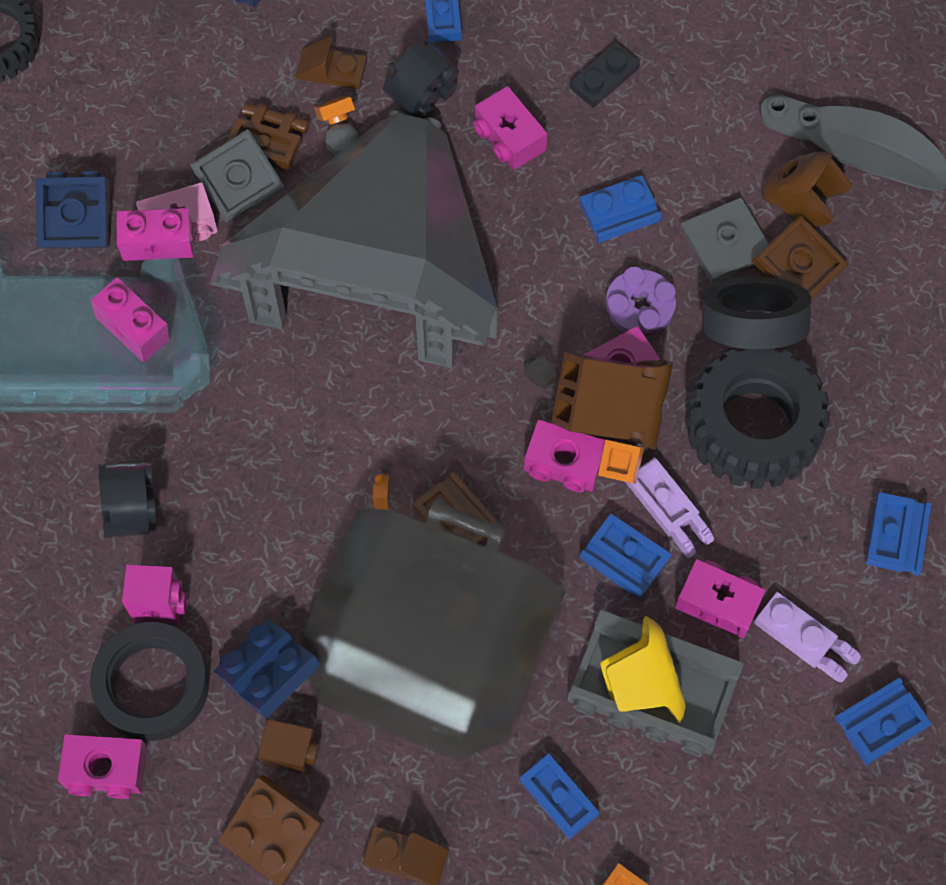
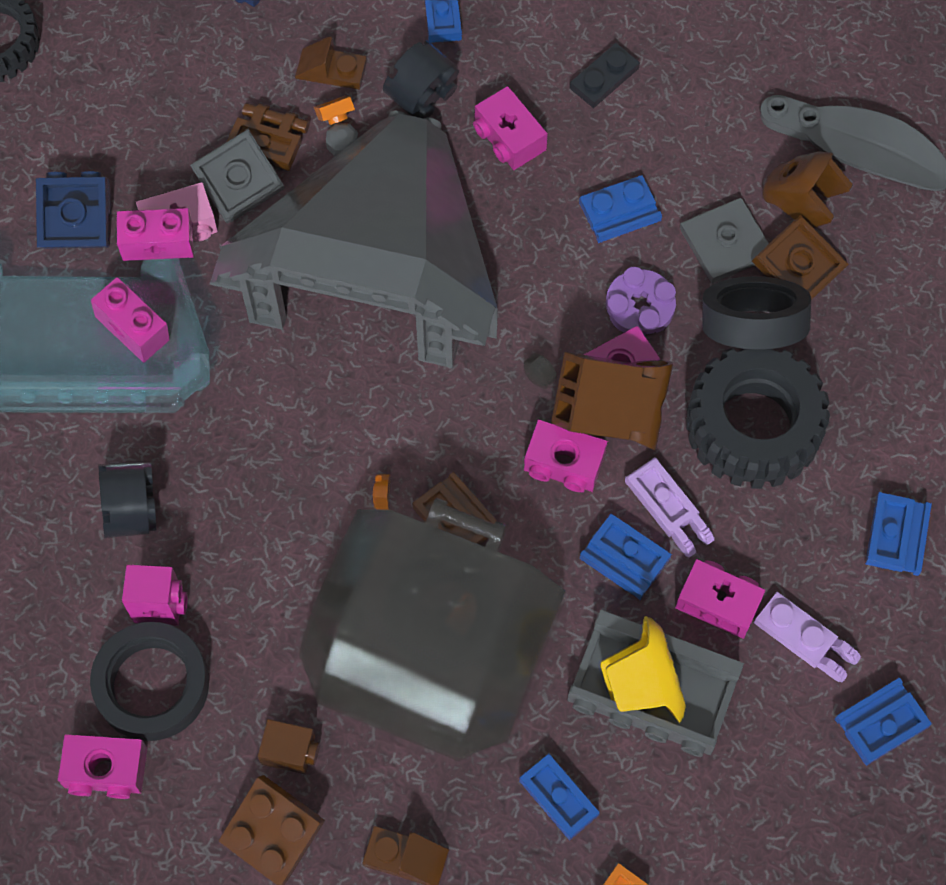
(266, 668): dark blue plate -> none
(620, 461): orange plate -> none

